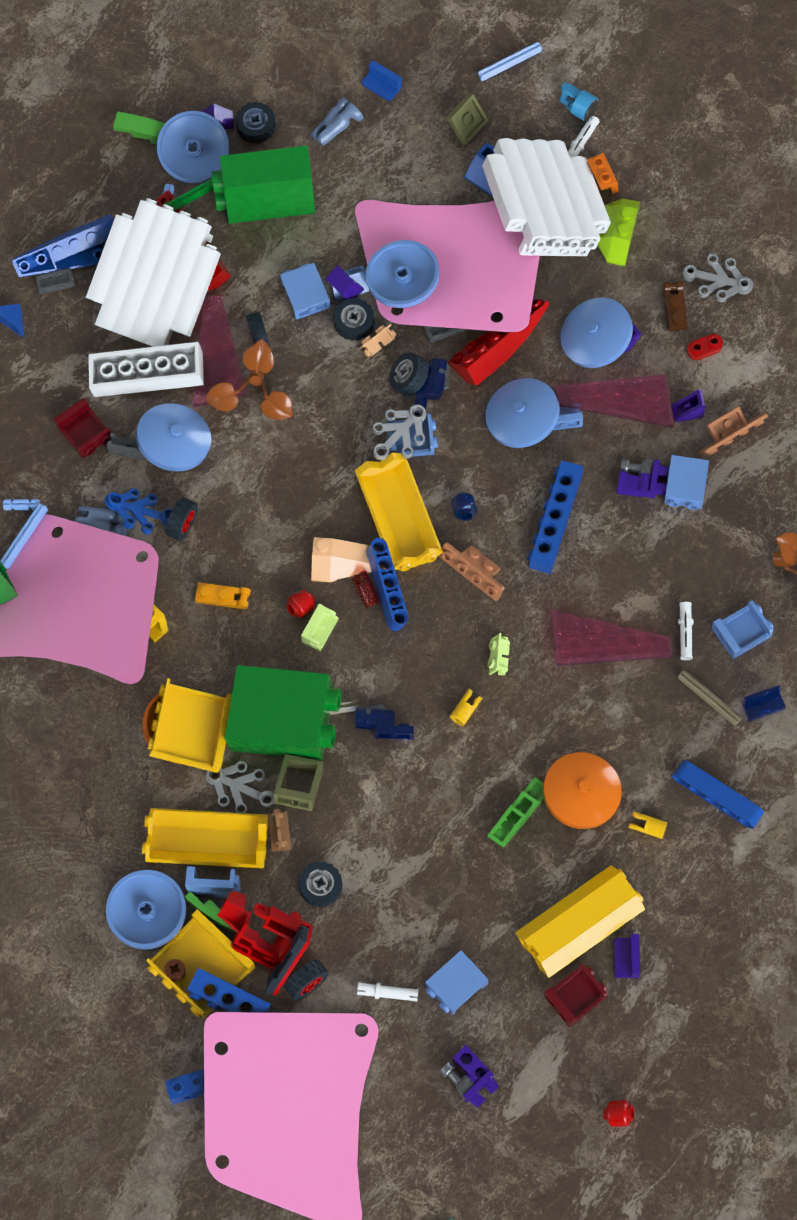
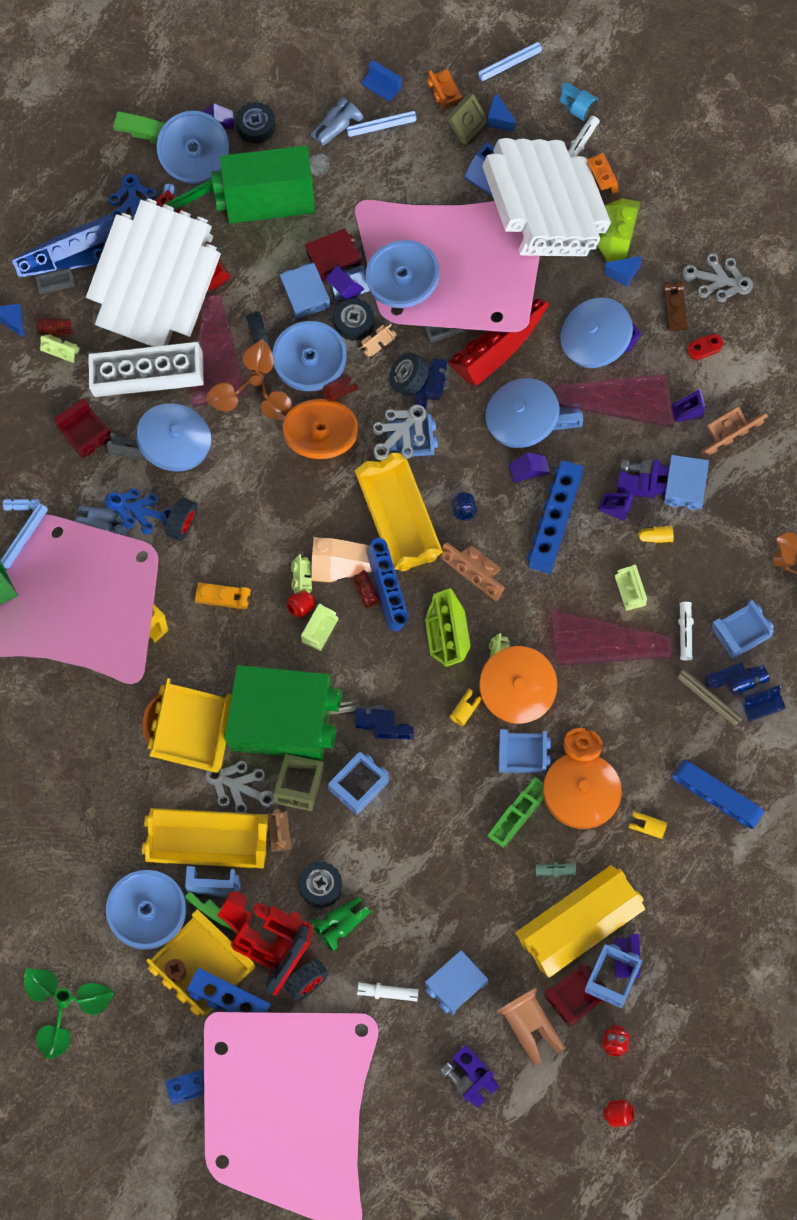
(40, 985): none -> green plant
(54, 326): none -> clear red hinge
(62, 350): none -> yellowish green hinge
(133, 200): none -> blue plant
(300, 568): none -> yellowish green hinge
(309, 355): none -> medium blue dish
(319, 164): none -> clear gear
(320, 429): none -> orange dish
(333, 251): none -> dark red panel
(338, 388): none -> clear red hinge
(342, 920): none -> green piece
(345, 797): none -> medium blue window
(381, 123): none -> light blue axle
(444, 88): none -> orange bracket
(447, 628): none -> lime wedge
(500, 117): none -> blue slope
(518, 684): none -> orange dish
(523, 752): none -> medium blue panel
(527, 1016): none -> nougat piece
(529, 467): none -> dark purple slope
(555, 869): none -> sand green pin
(582, 744): none -> orange tile
(605, 993): none -> medium blue window
(615, 1041): none -> red head
(616, 504): none -> dark purple slope
(623, 270): none -> blue slope
(631, 588): none -> yellowish green hinge
(657, 534): none -> yellow hinge
(739, 679): none -> clear blue plate

